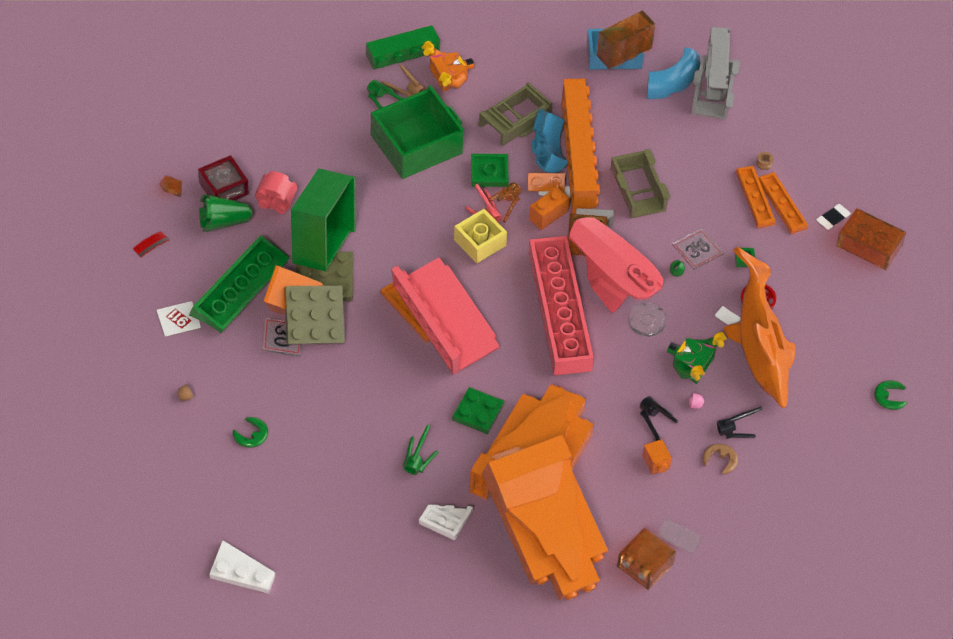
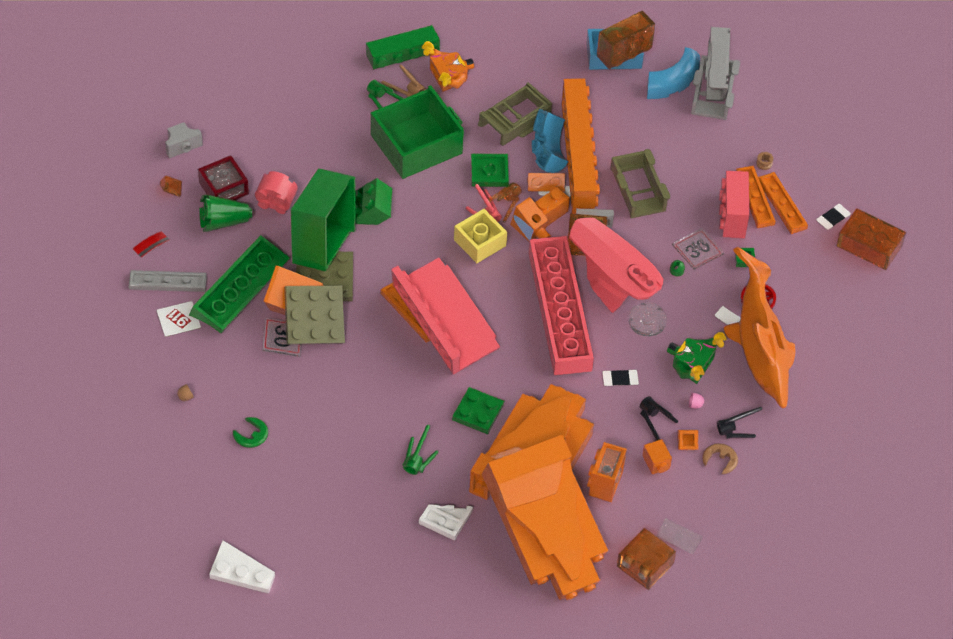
(167, 281): none -> light grey tile
(182, 140): none -> light grey brick
(373, 203): none -> green slope
(529, 220): none -> orange torso
(606, 471): none -> orange piece
(620, 377): none -> sticker
(687, 439): none -> orange slope
(735, 204): none -> coral brick
(881, 395): green head -> none

